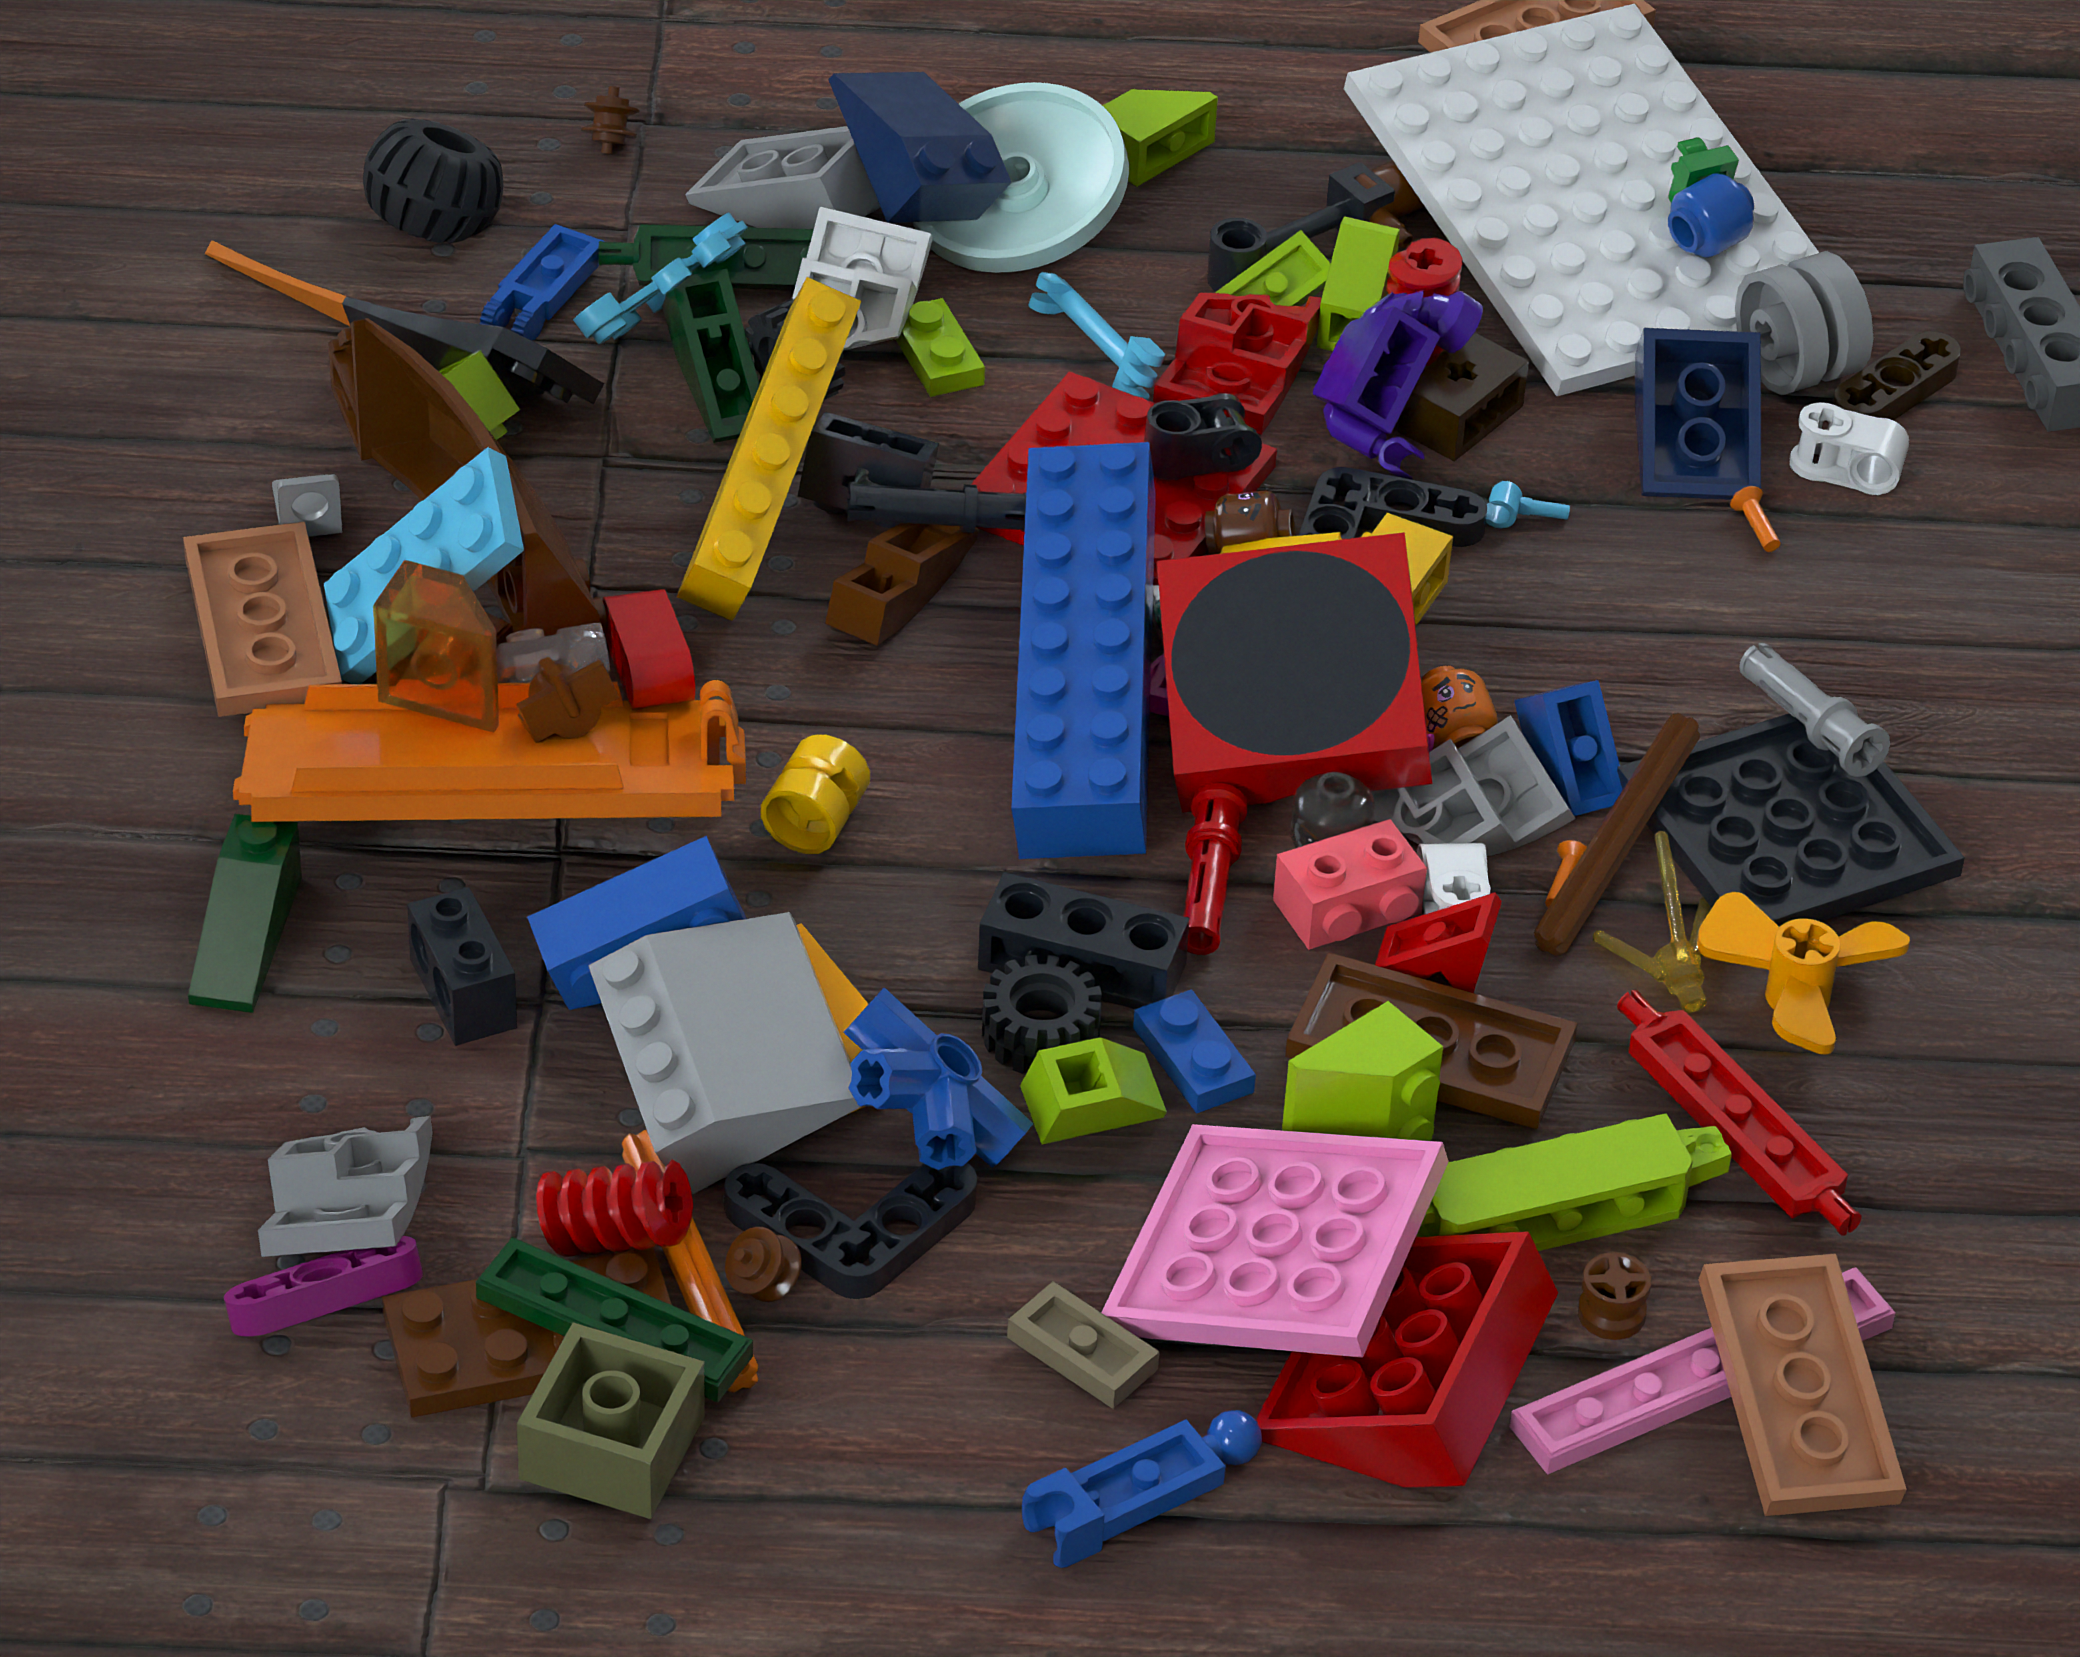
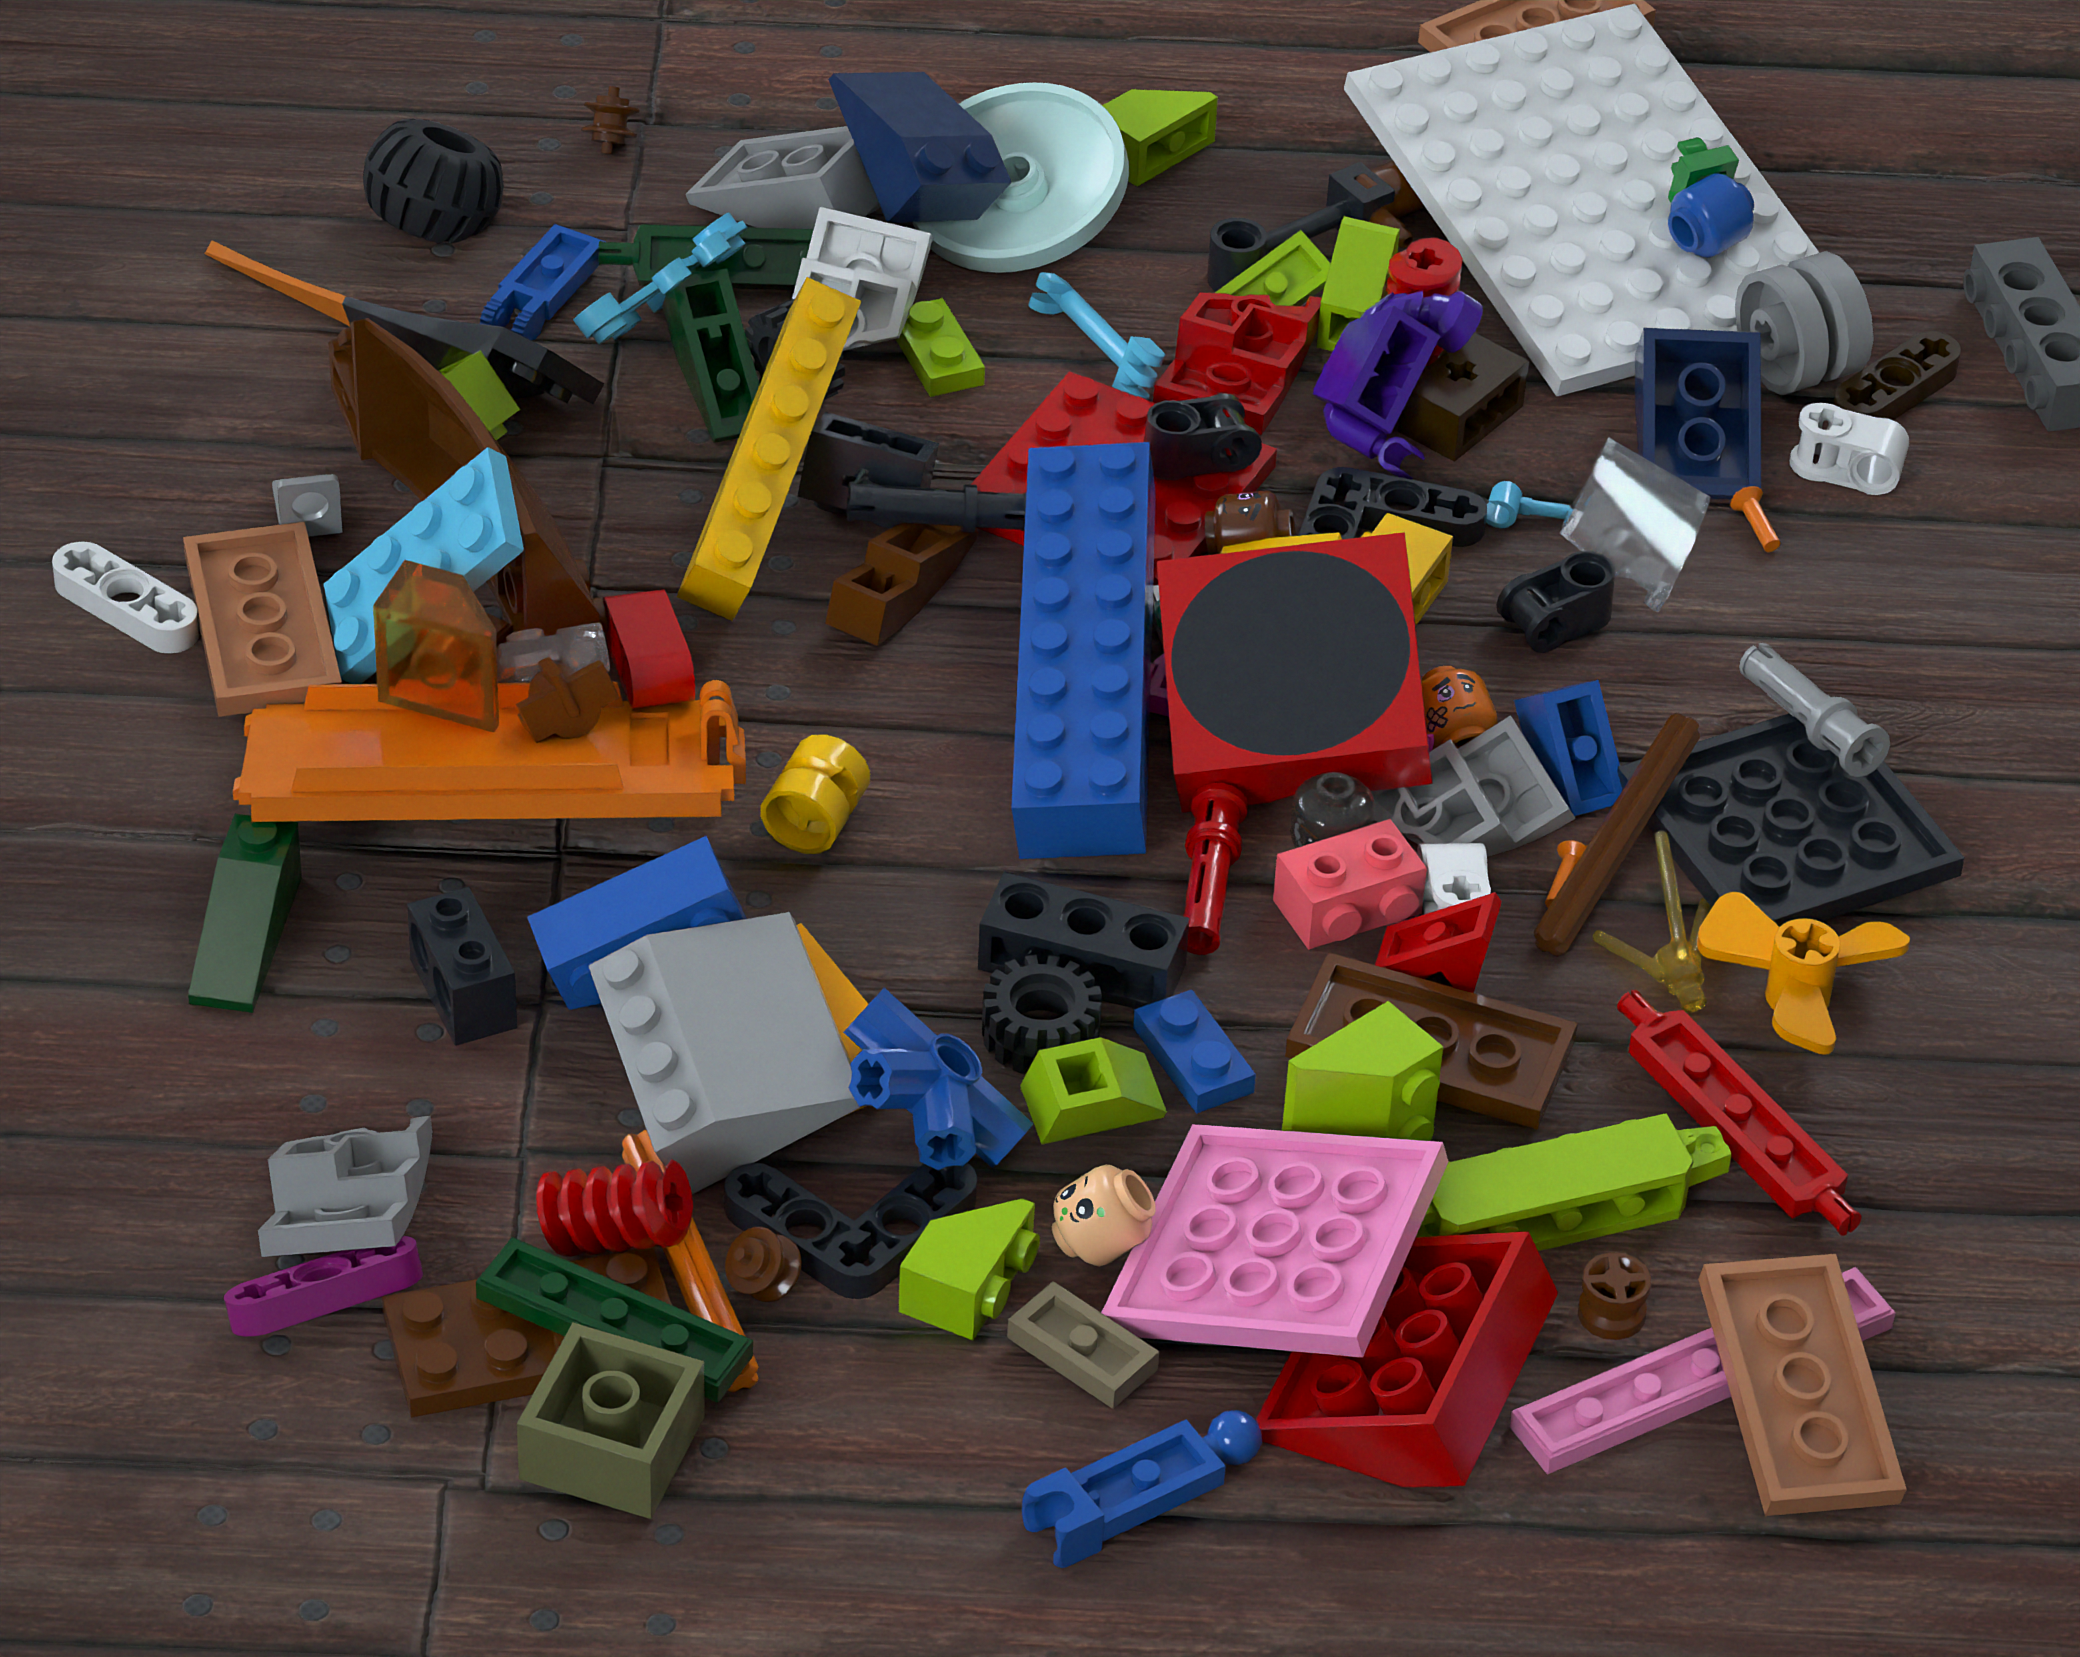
(94, 575): none -> white beam
(966, 1265): none -> lime slope
(1103, 1215): none -> light nougat head
(1564, 601): none -> black piece
(1636, 519): none -> clear slope

